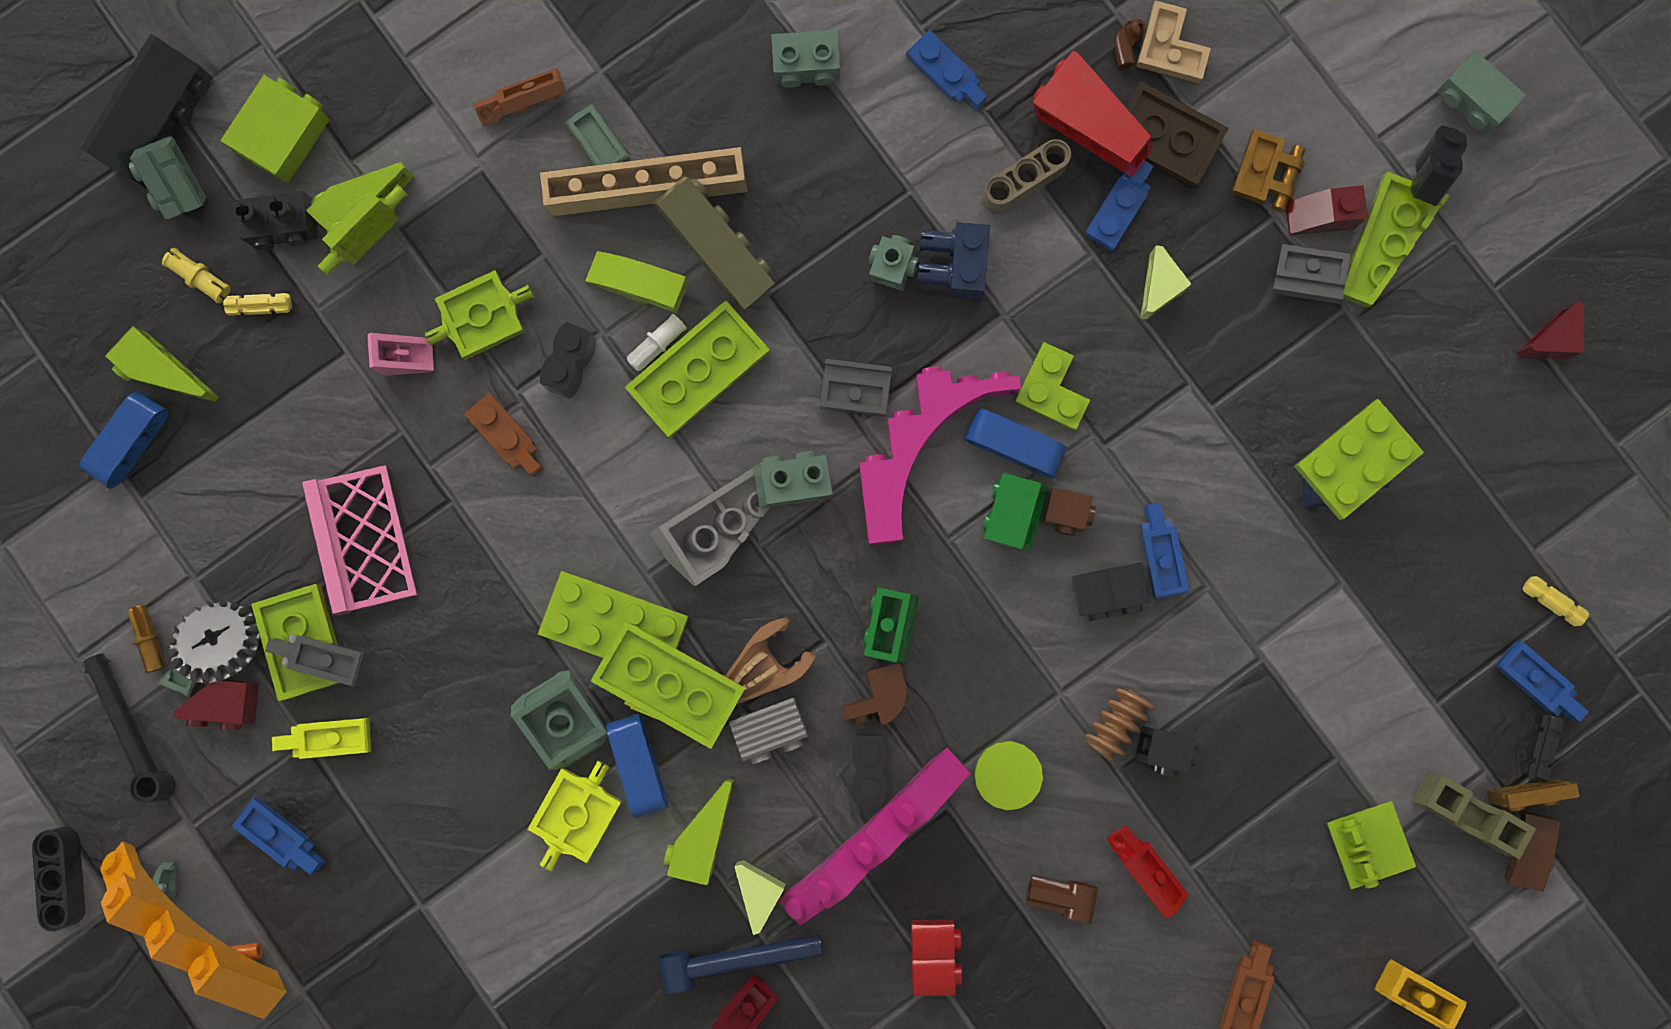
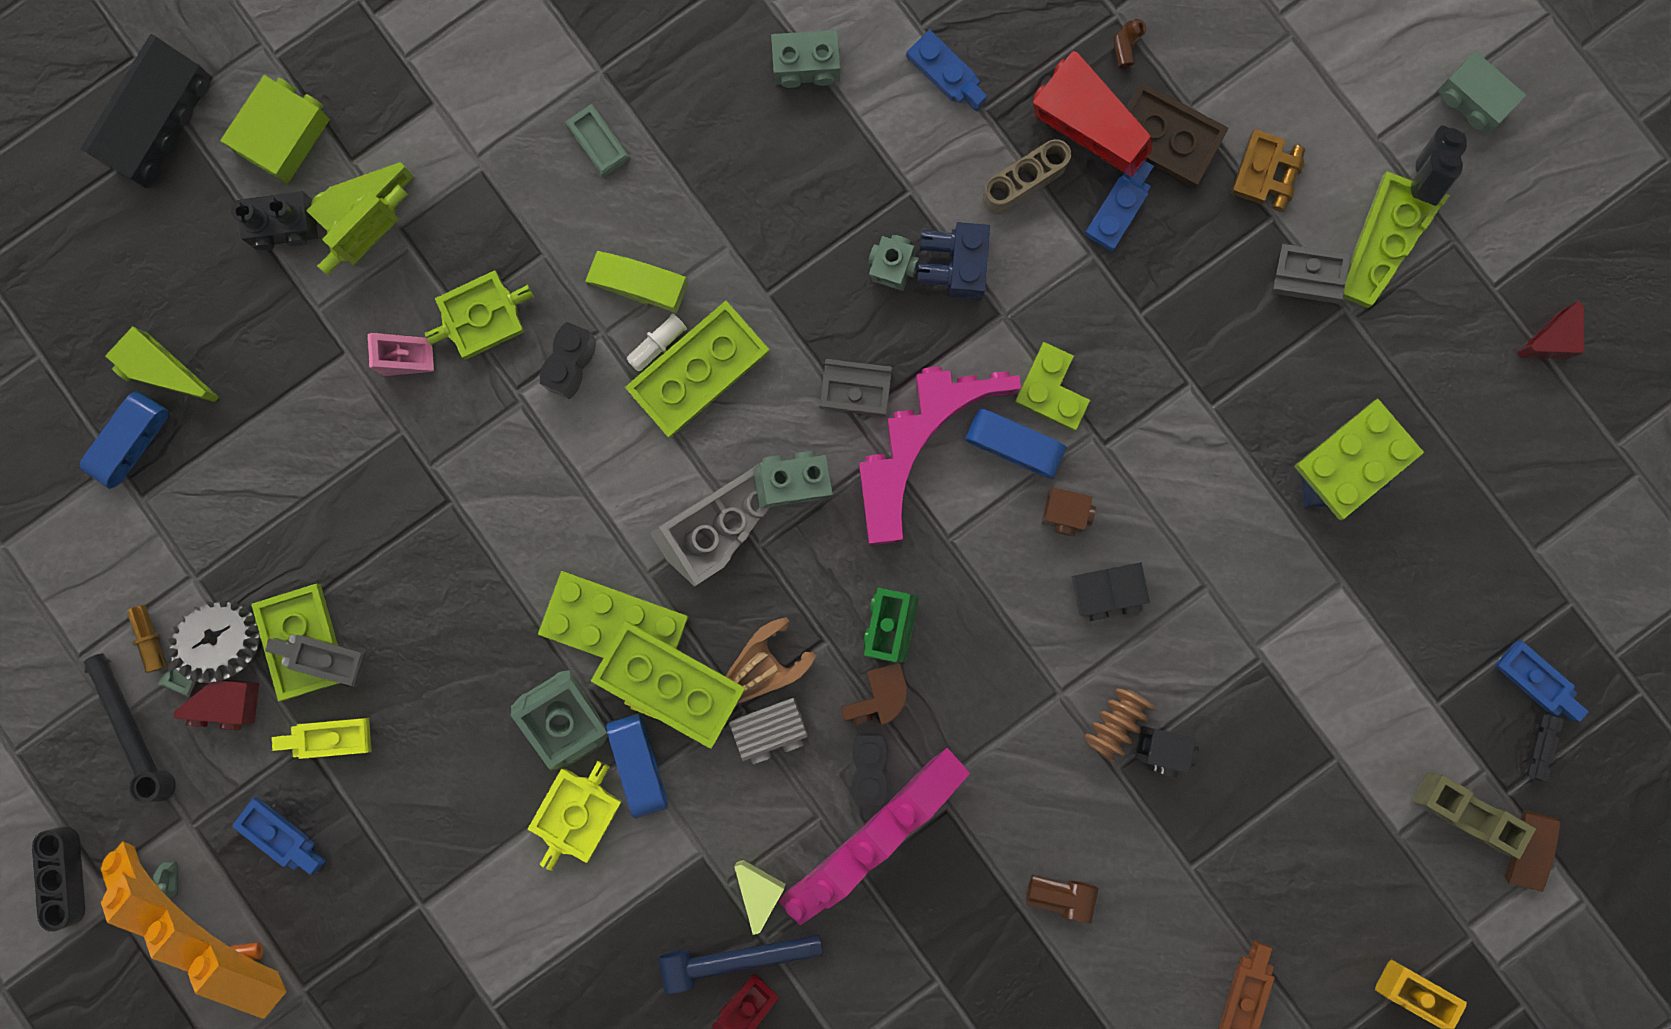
(167, 178): sand green brick -> none
(196, 275): light yellow pin -> none
(257, 304): light yellow axle -> none
(330, 547): bright pink fence -> none
(504, 434): dark orange hinge -> none
(519, 96): dark orange hinge -> none
(640, 181): tan brick -> none
(696, 848): lime slope -> none
(714, 242): olive brick -> none
(934, 957): red brick -> none
(1008, 775): lime tile -> none
(1015, 512): green brick -> none
(1149, 871): red hinge -> none
(1162, 283): yellowish green slope -> none
(1163, 554): blue hinge -> none
(1164, 51): tan plate -> none
(1327, 211): dark red slope -> none
(1371, 845): lime hinge -> none
(1541, 793): pearl gold plate -> none
(1555, 601): light yellow axle -> none

